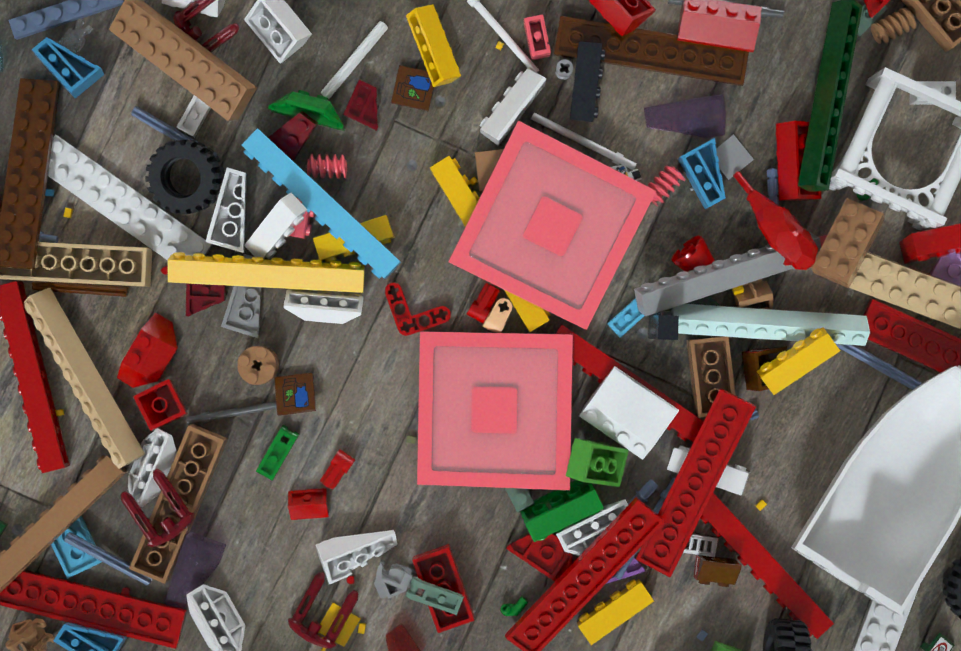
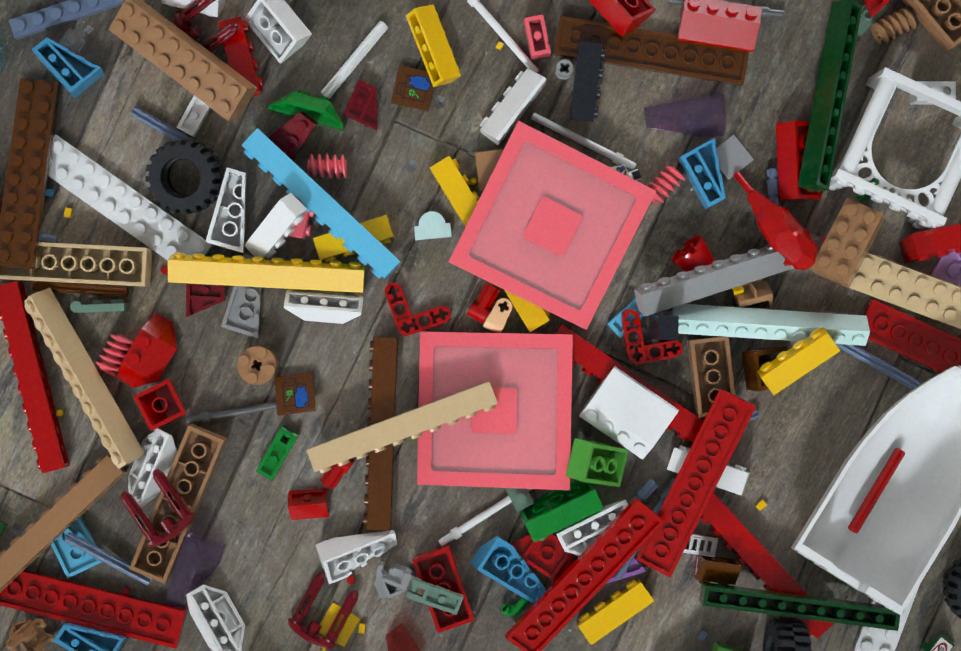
(99, 306): none -> sand green plate
(114, 353): none -> coral piece
(239, 53): none -> red brick
(382, 408): none -> reddish brown brick
(402, 426): none -> tan brick
(432, 227): none -> light aqua piece
(457, 532): none -> white bar
(504, 565): none -> dark azure wedge
(644, 349): none -> red beam
(798, 606): none -> dark green brick
(876, 490): none -> red axle

